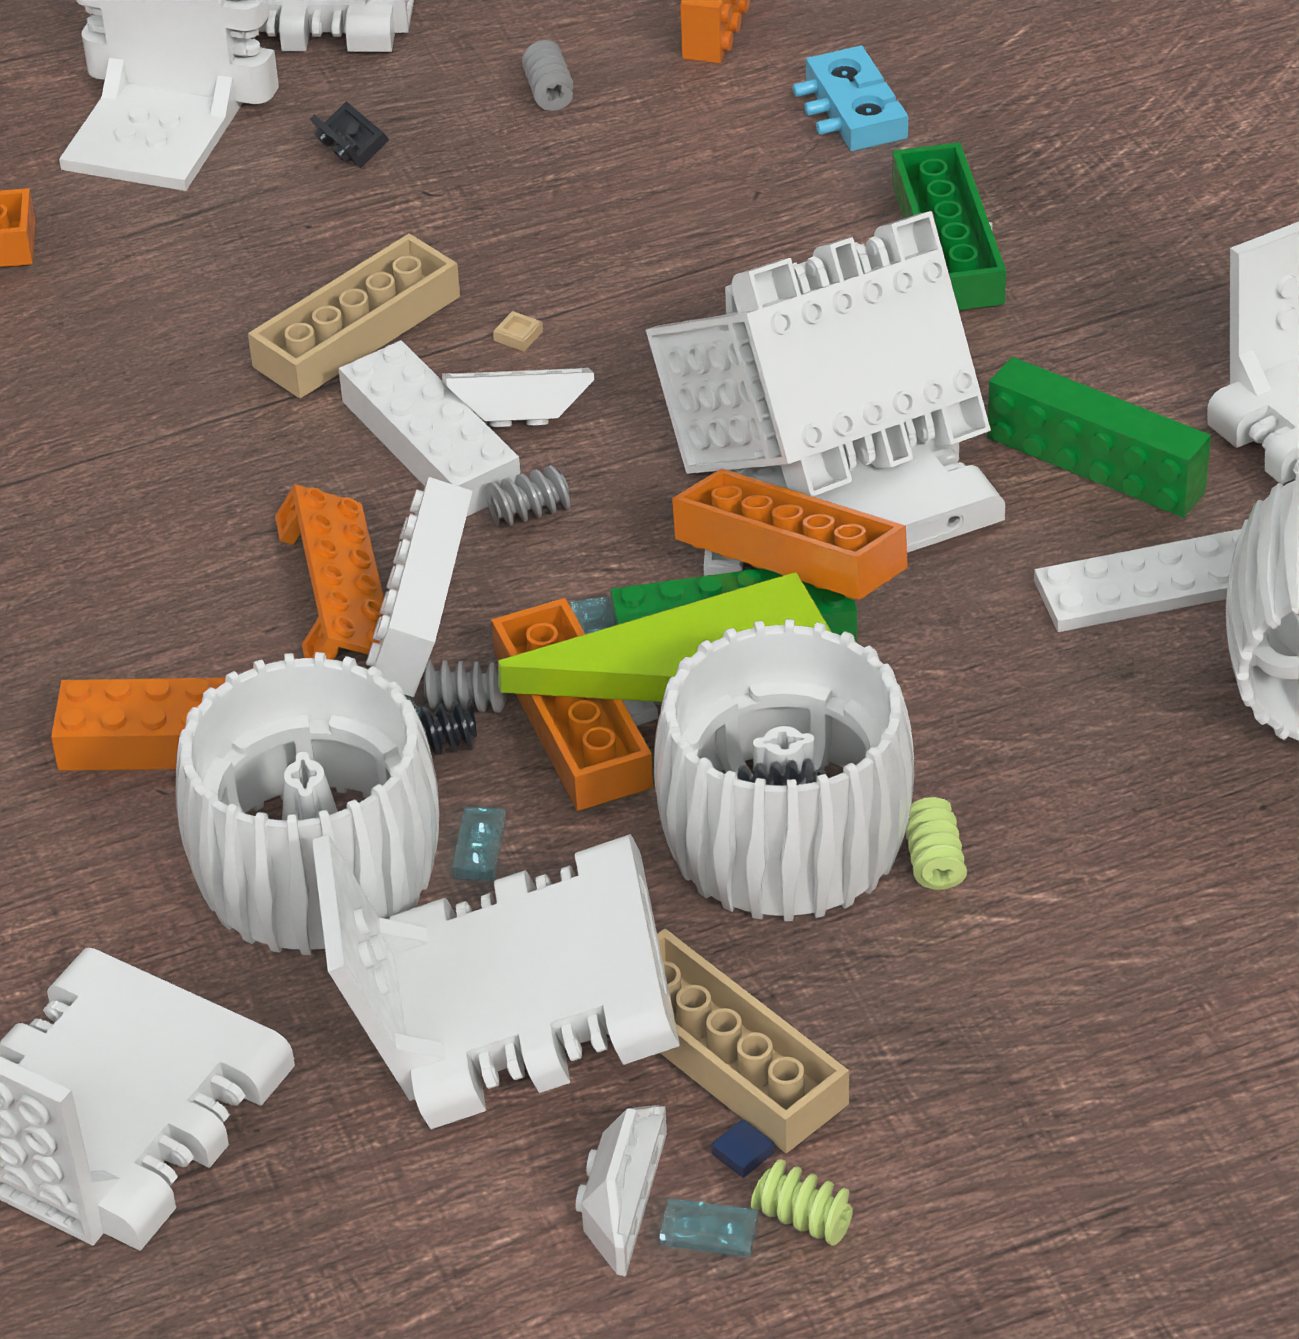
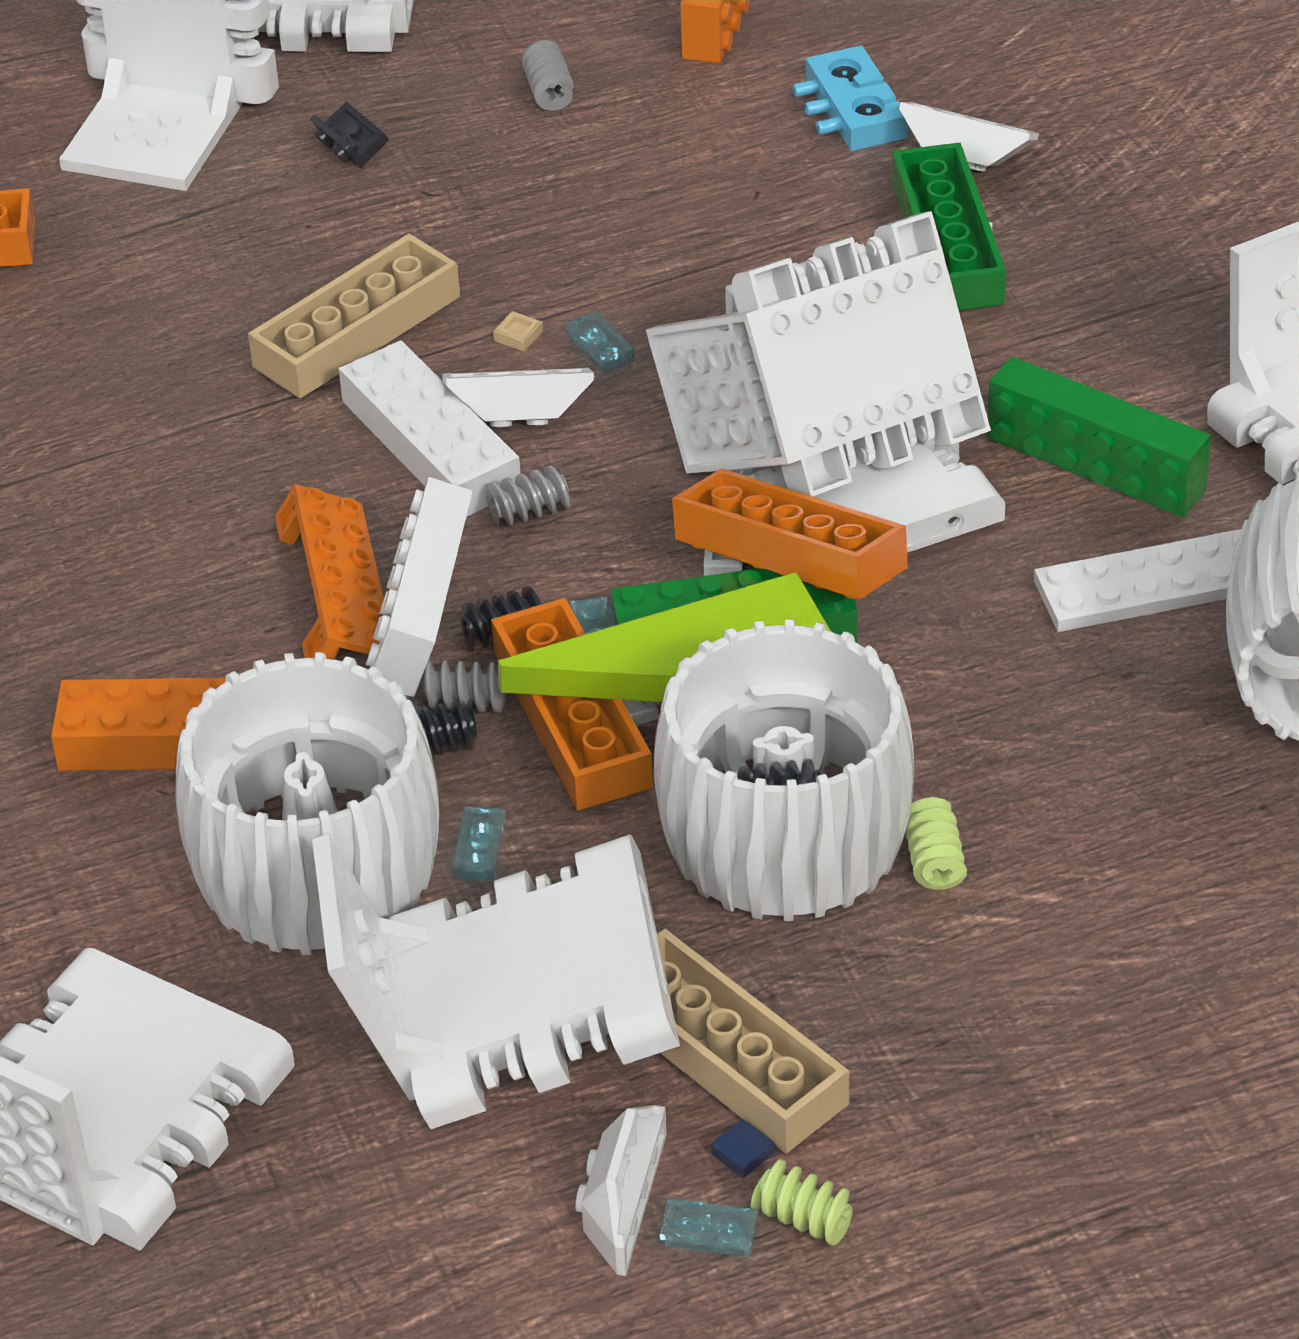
(477, 622): none -> black piece
(600, 341): none -> clear light blue plate
(982, 140): none -> white wedge

